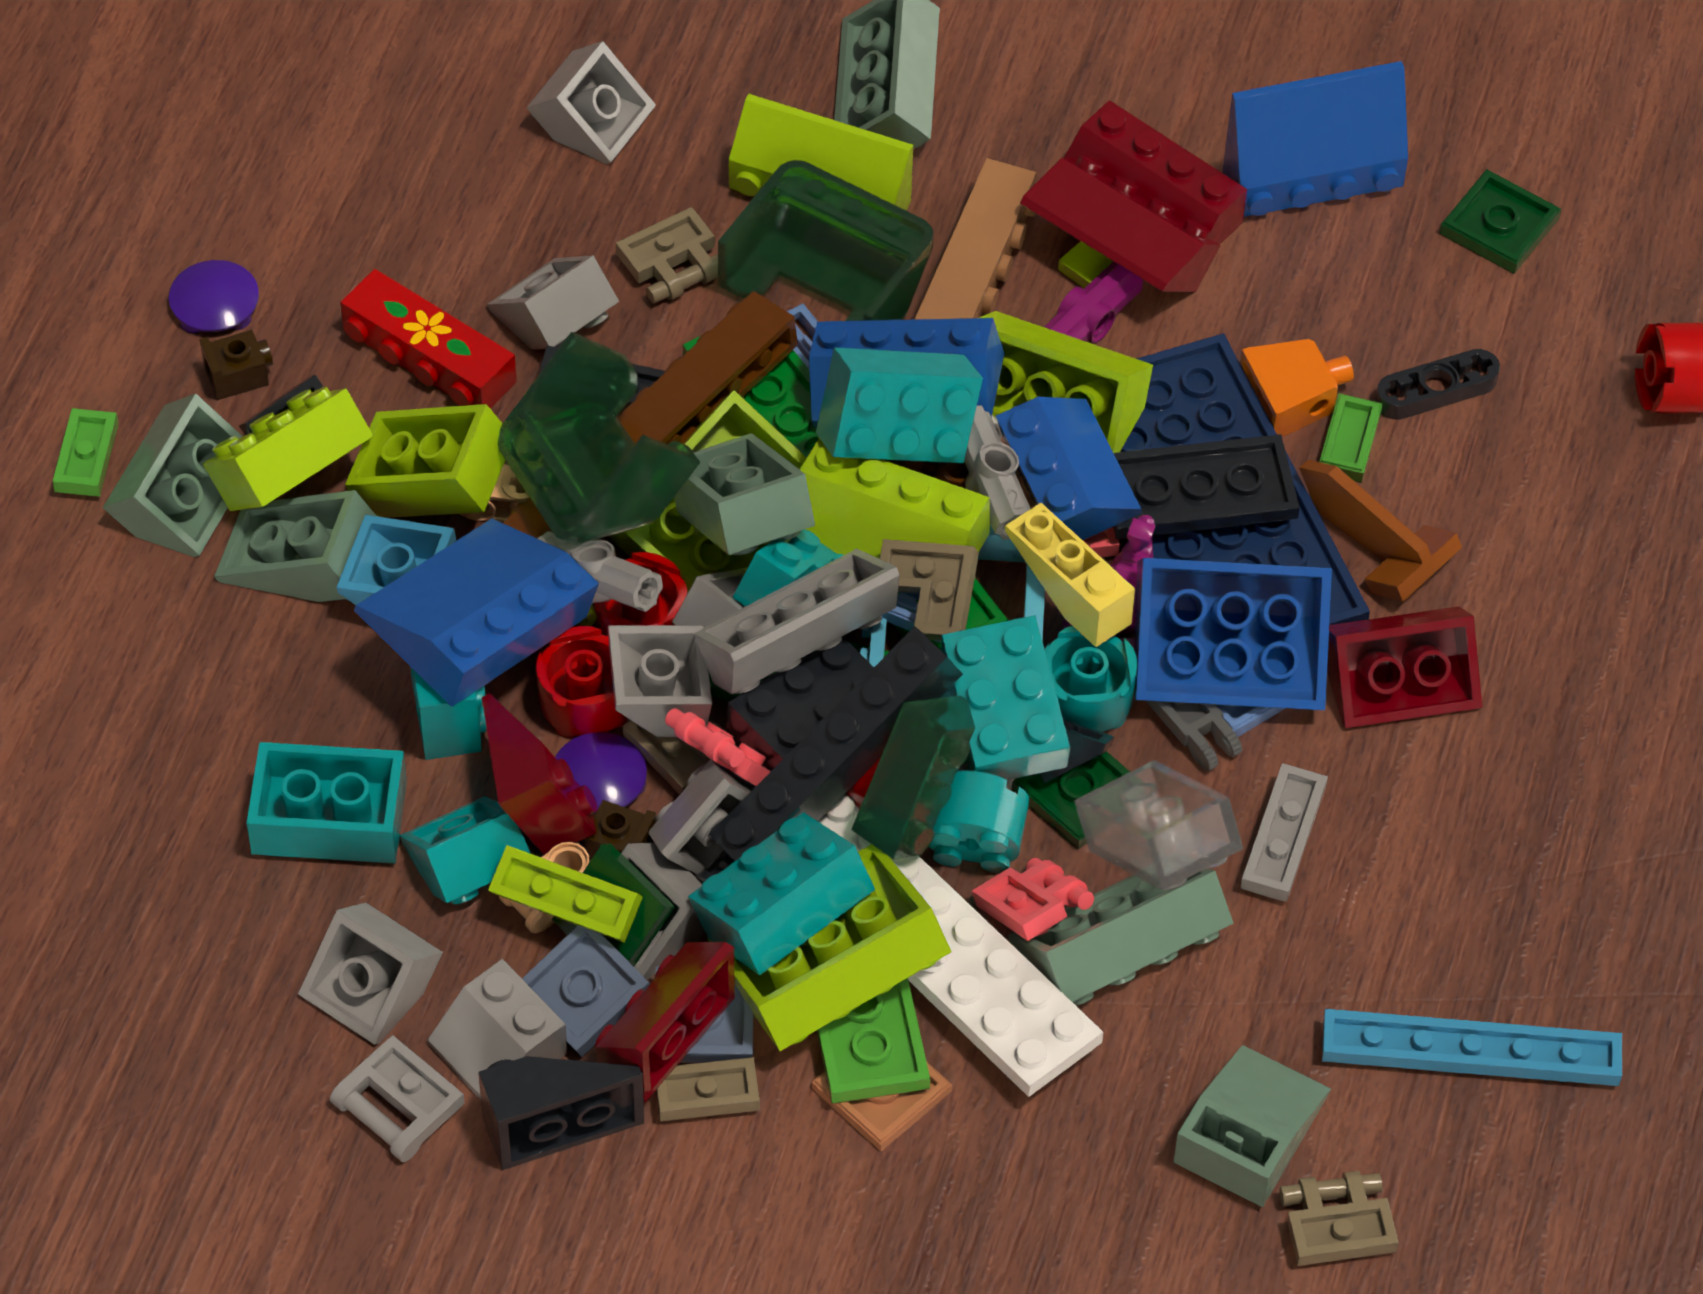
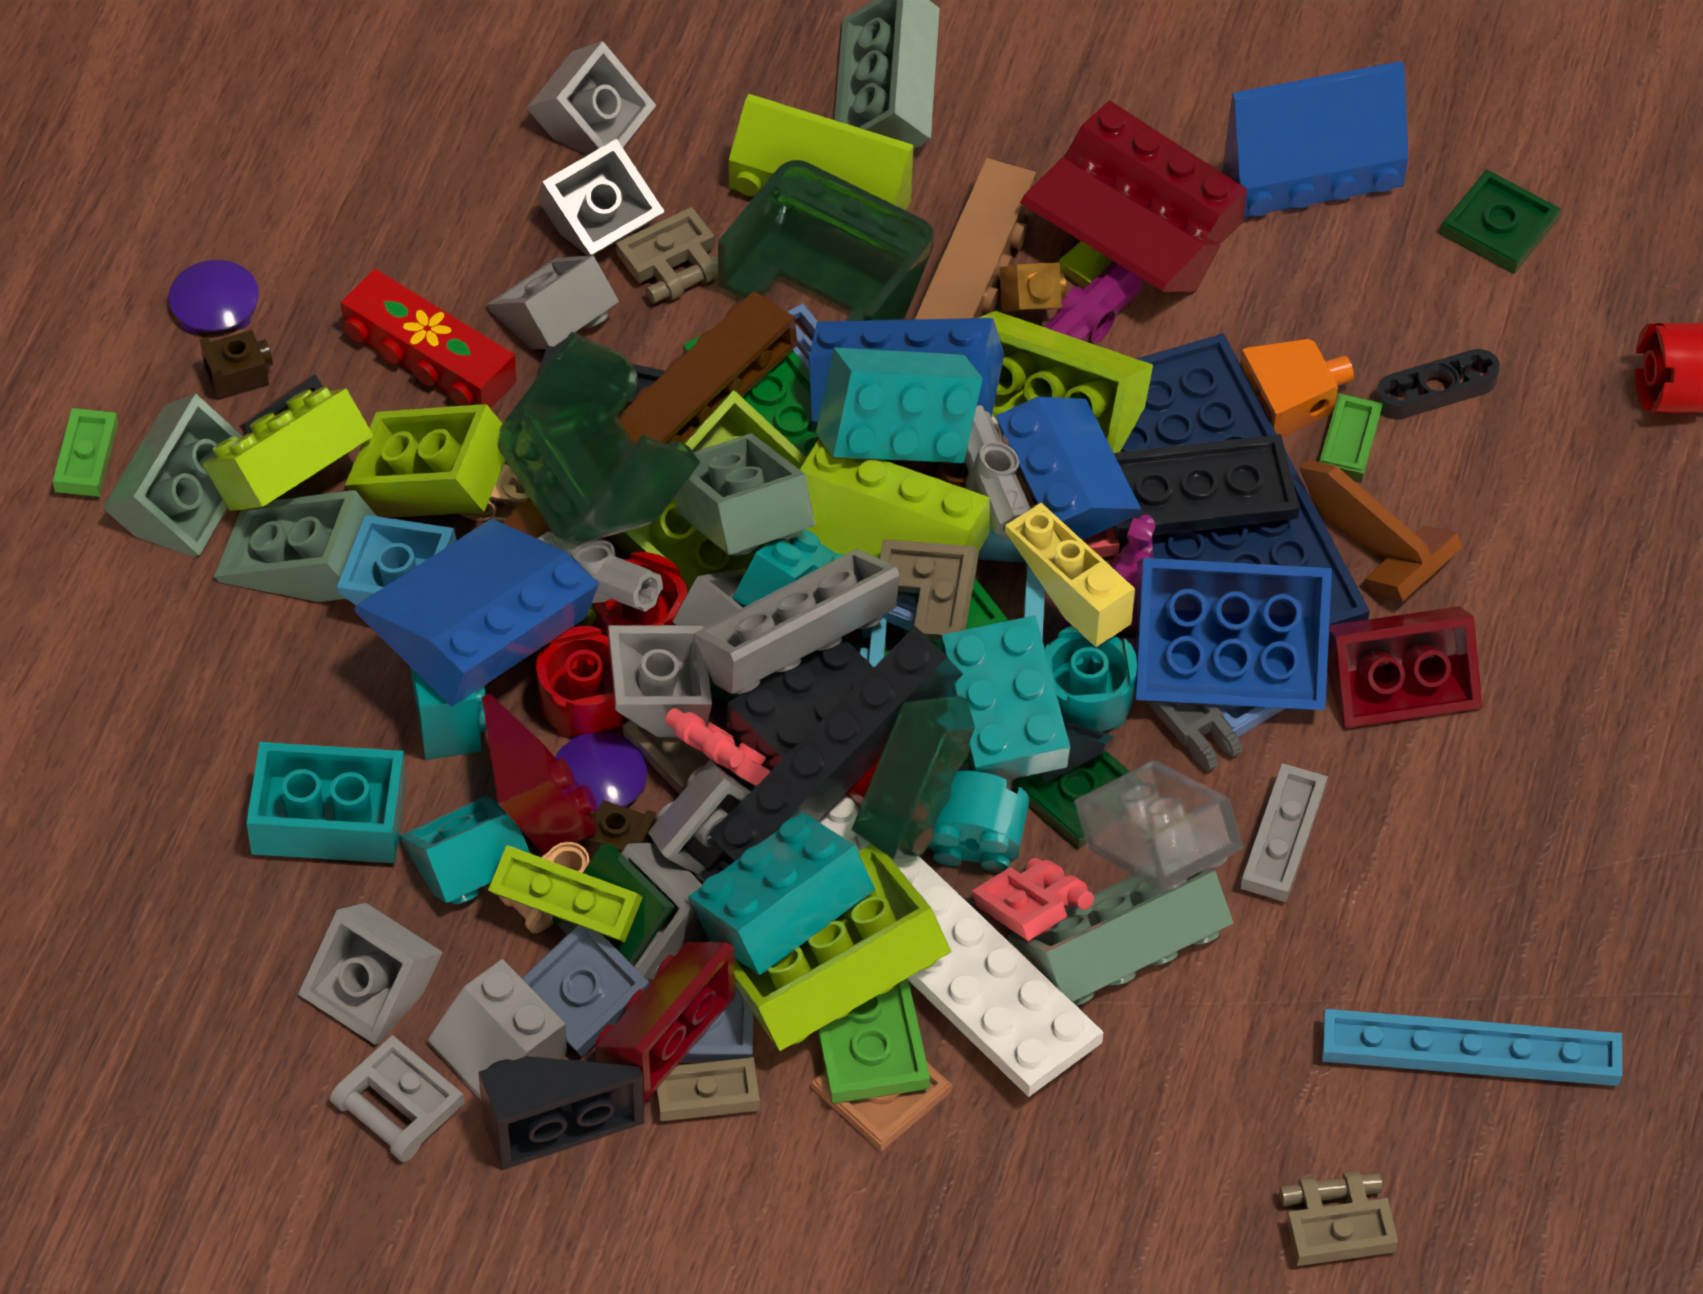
(598, 199): none -> light grey slope
(1032, 287): none -> pearl gold brick
(1249, 1124): sand green slope -> none

